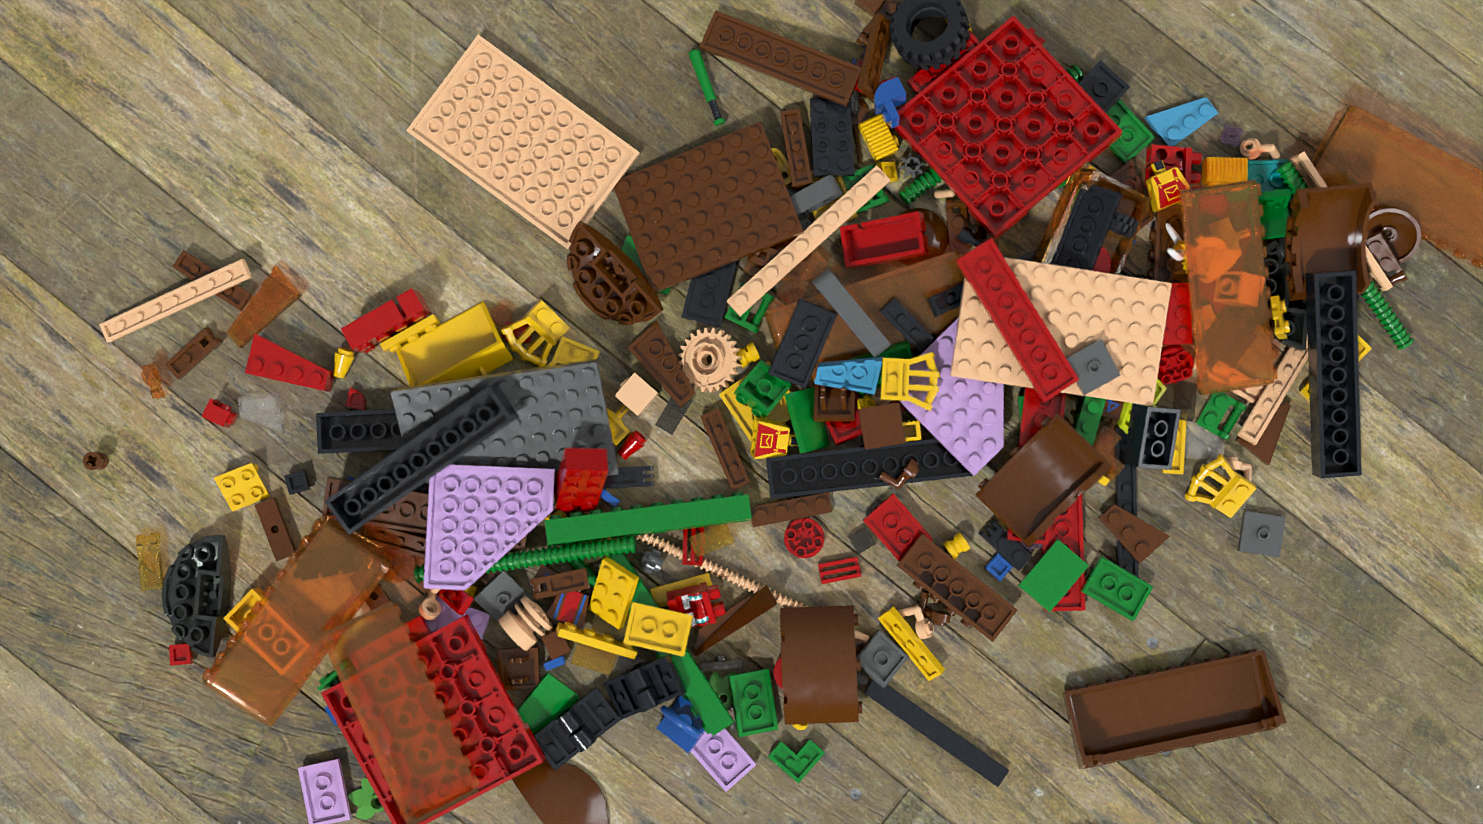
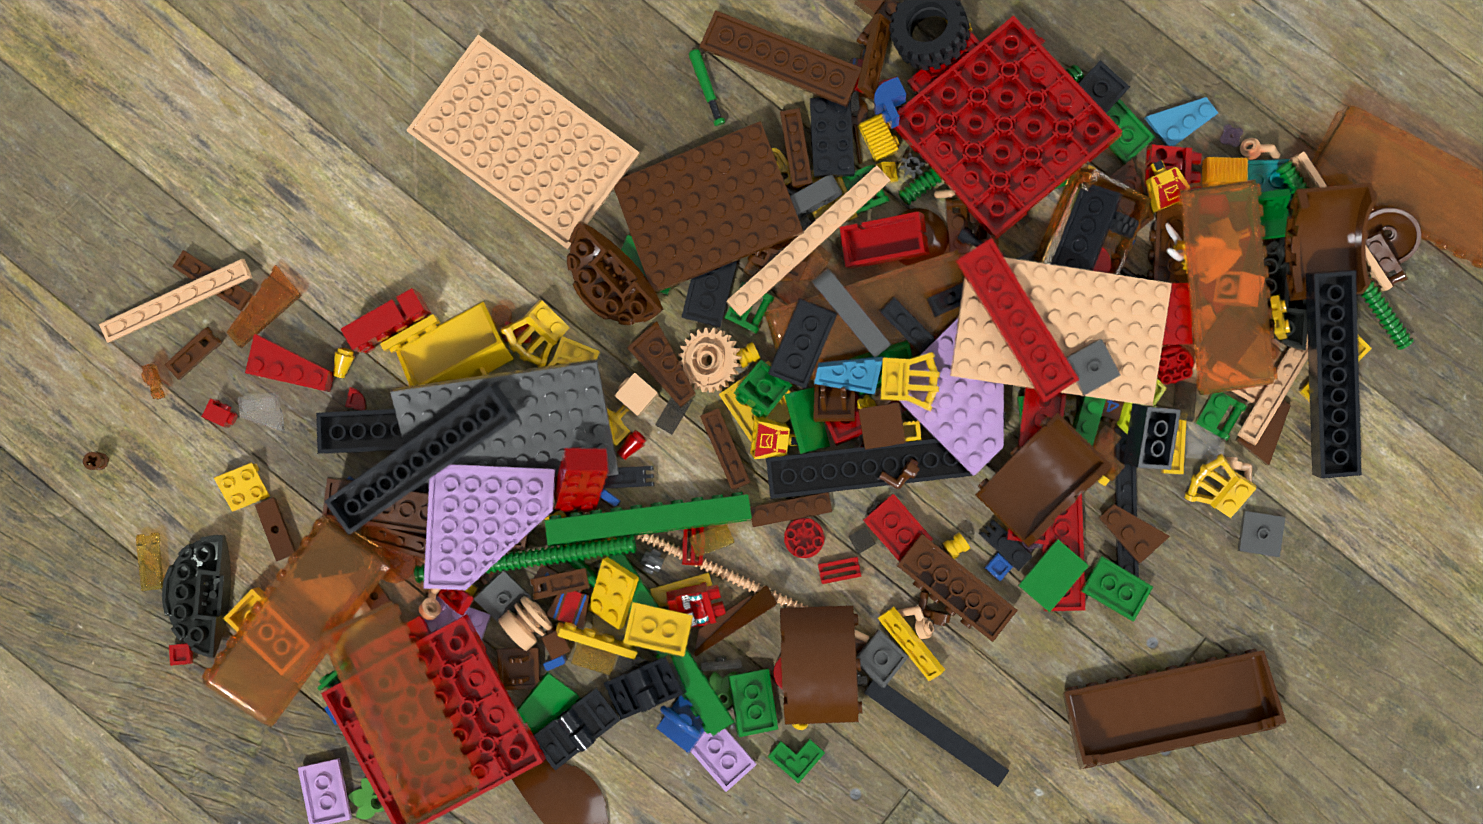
(297, 482): black plate -> none

